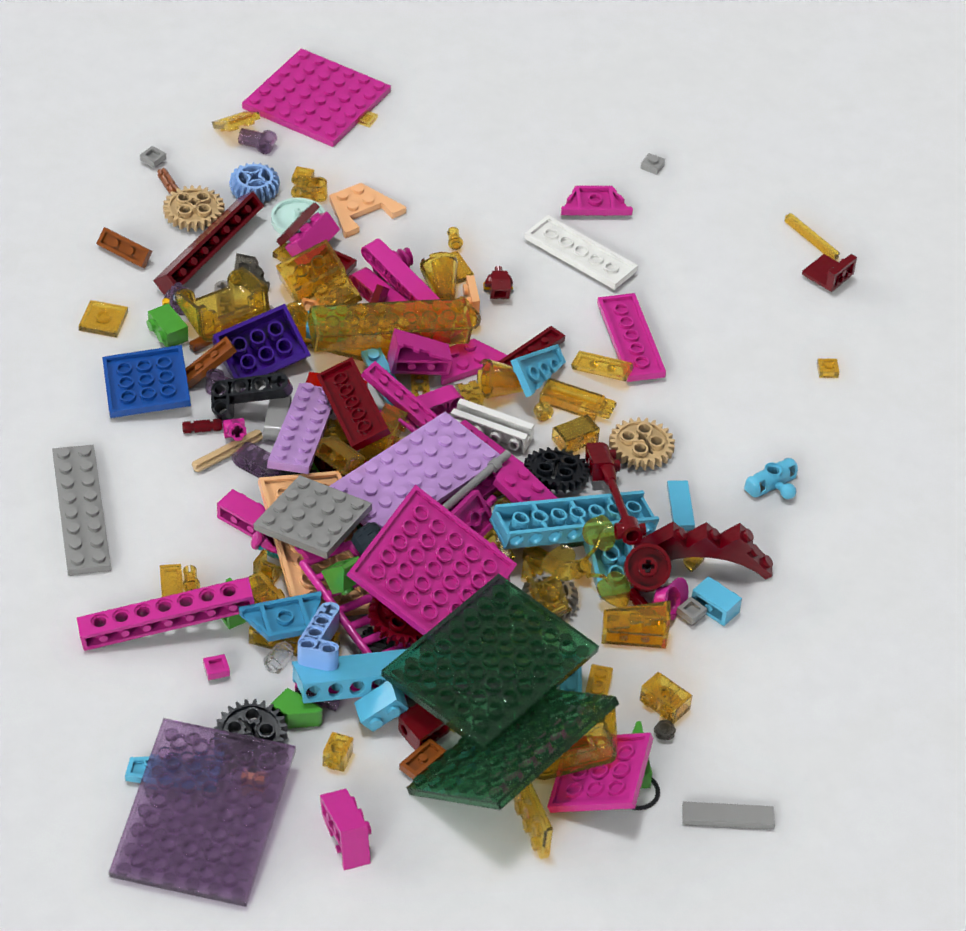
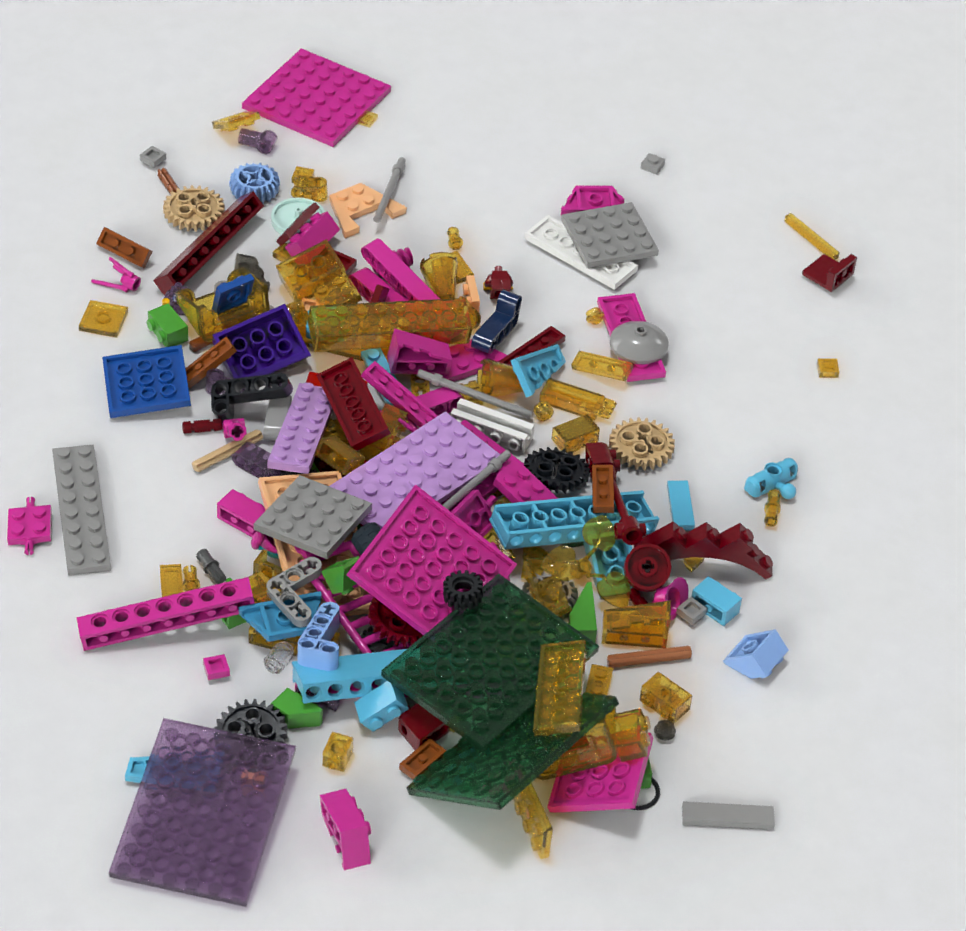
(29, 525): none -> dark pink plate
(128, 279): none -> dark pink plant
(211, 566): none -> dark grey axle
(232, 293): none -> blue plate
(288, 587): none -> light grey beam
(396, 172): none -> light grey bar
(436, 379): none -> light grey bar
(463, 581): none -> black tyre
(499, 323): none -> dark blue beam
(560, 688): none -> clear yellow plate
(583, 614): none -> bright green slope
(594, 316): none -> clear yellow plate
(602, 489): none -> dark orange plate
(609, 235): none -> light grey plate
(631, 734): none -> clear yellow brick
(639, 342): none -> light grey dish
(649, 656): none -> nougat axle
(757, 654): none -> light blue slope
(772, 508): none -> clear yellow pin

